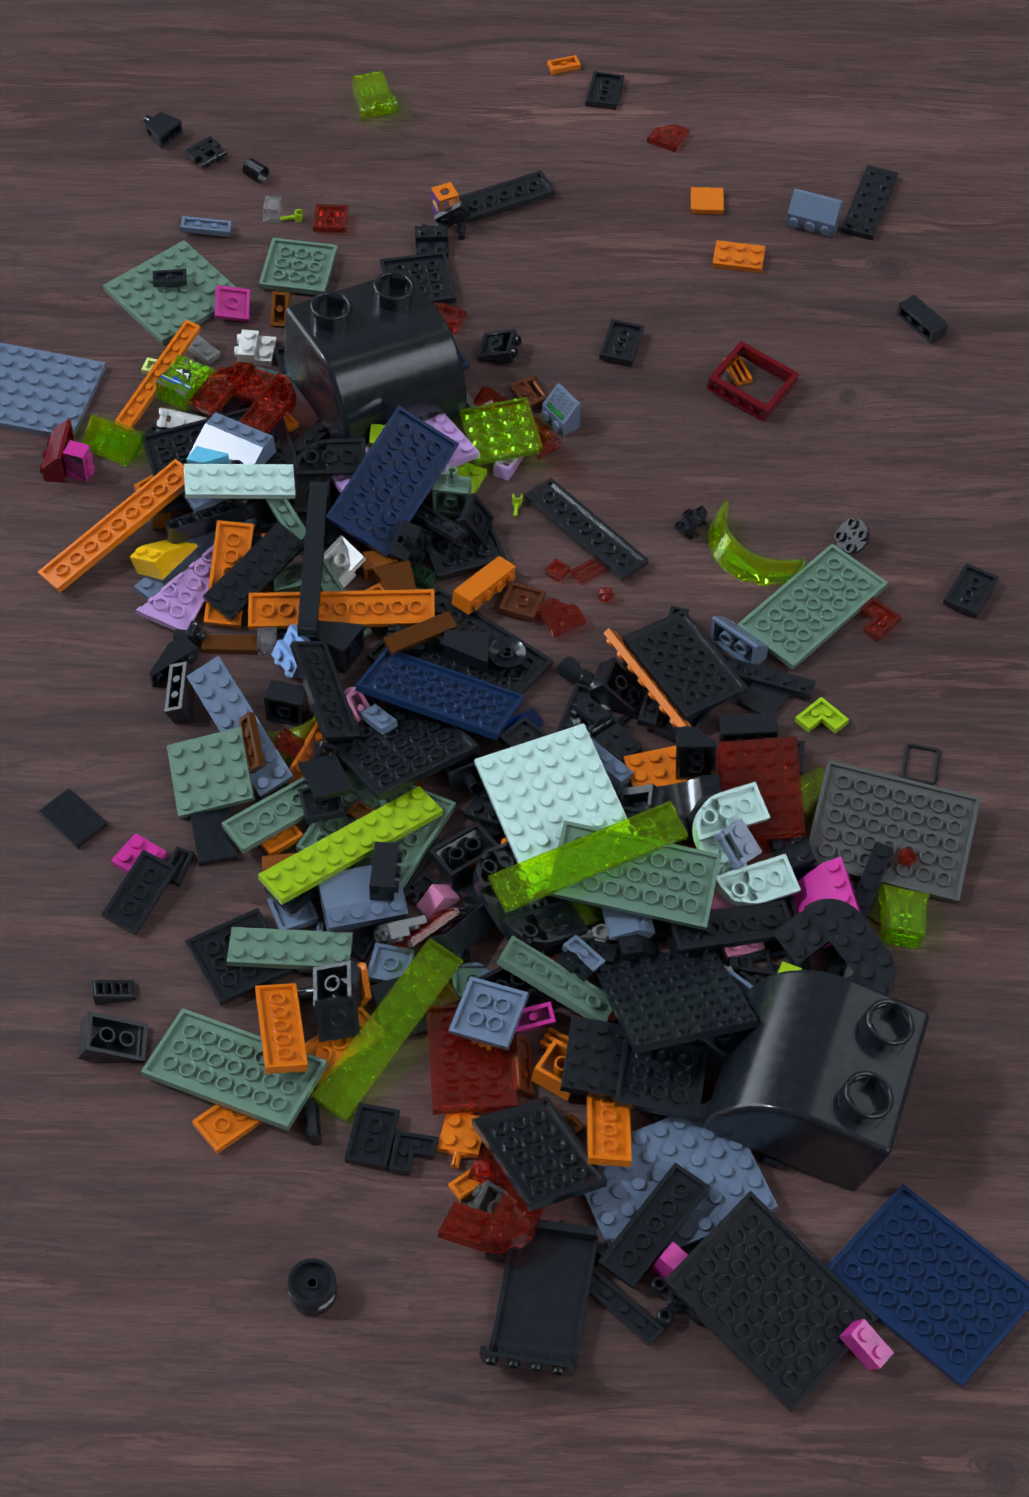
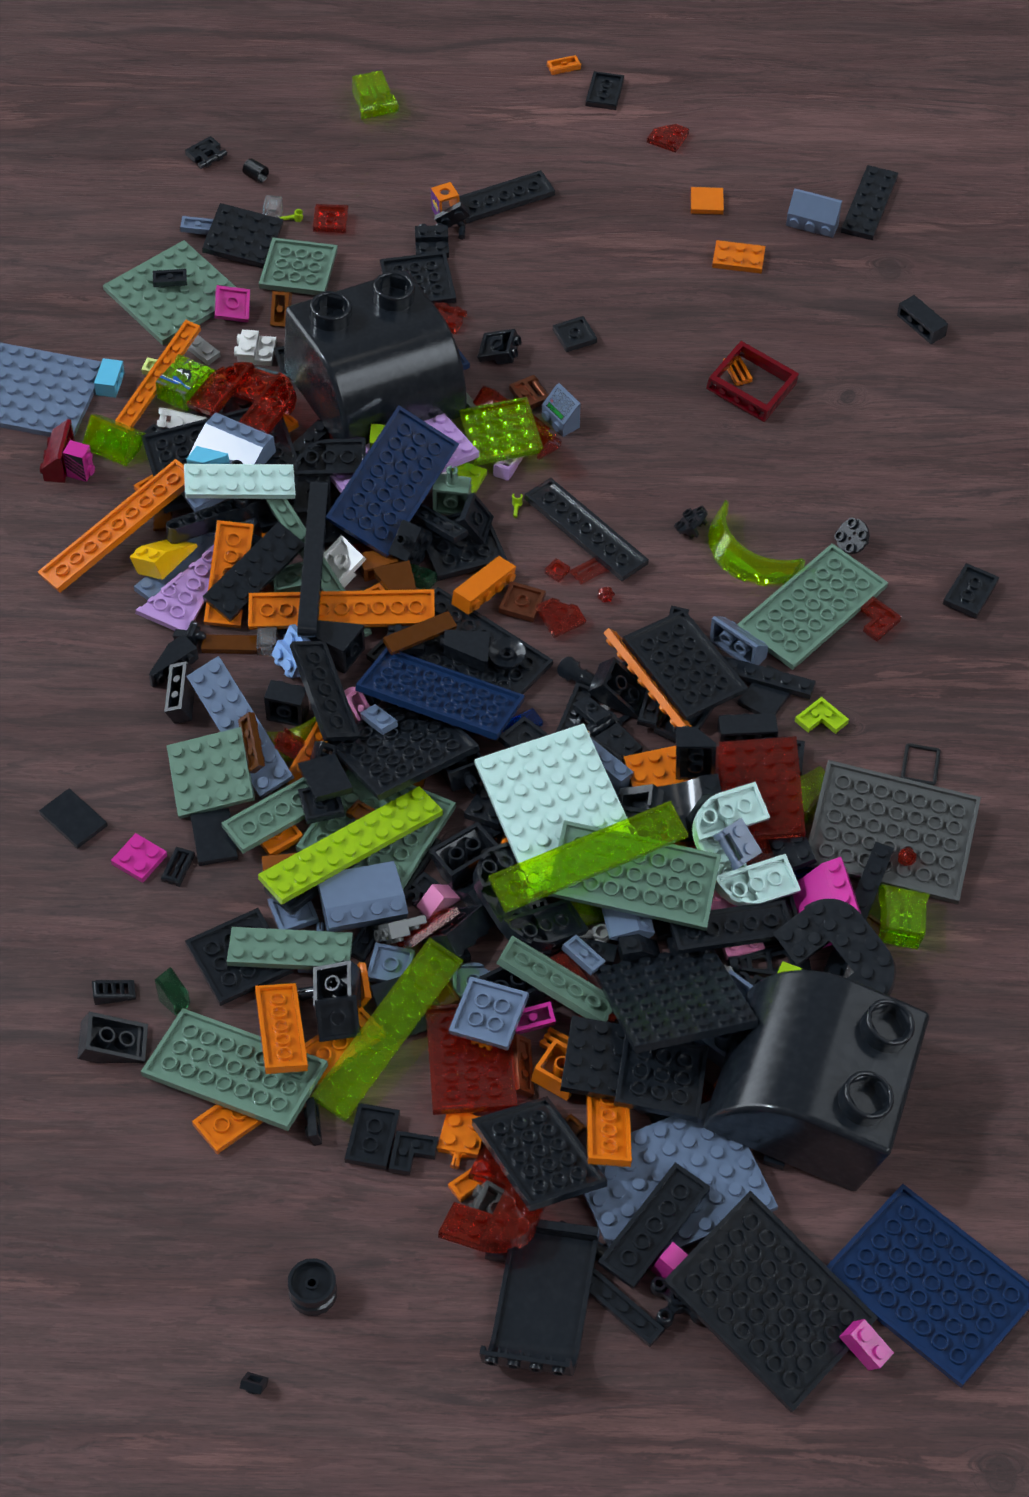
(109, 378): none -> medium azure panel
(139, 892): black plate -> none
(162, 128): black torso -> none
(172, 991): none -> clear green slope
(241, 235): none -> black plate
(253, 1383): none -> black plate
(385, 871): black brick -> none
(574, 334): none -> black plate
(574, 964): black plate -> none
(621, 342): black plate -> none

